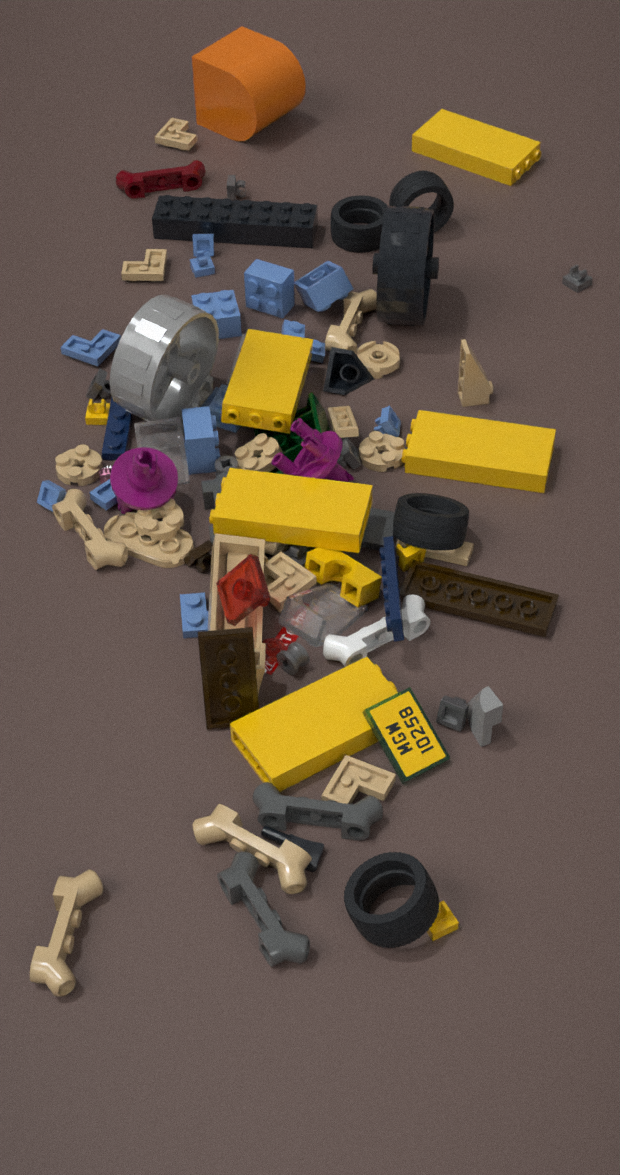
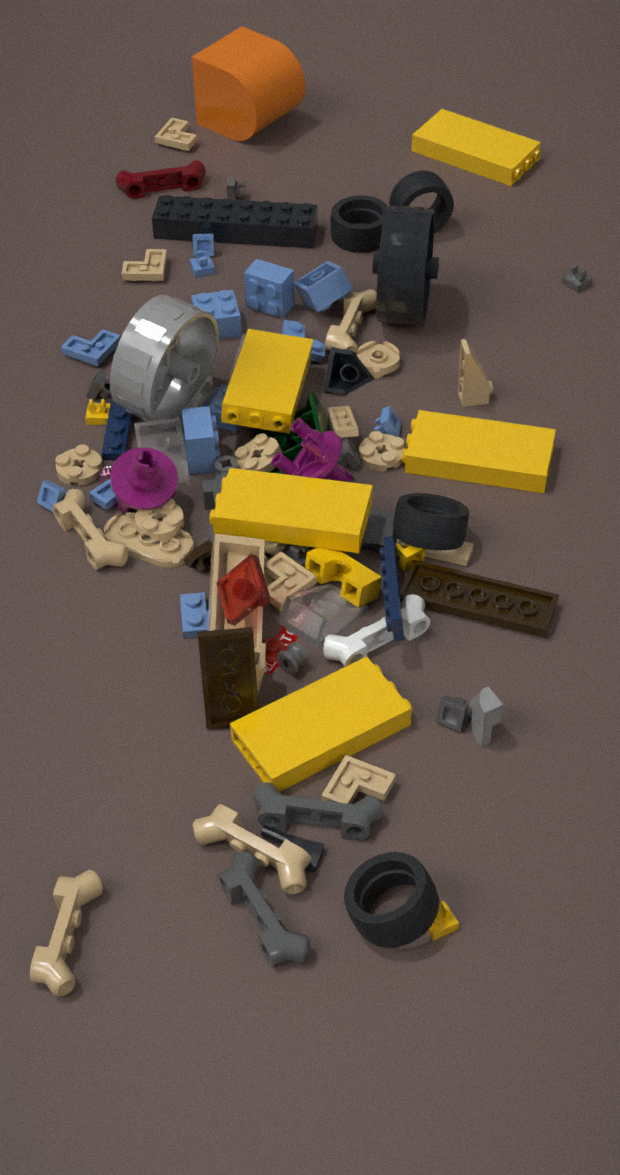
(406, 735): yellow tile -> none

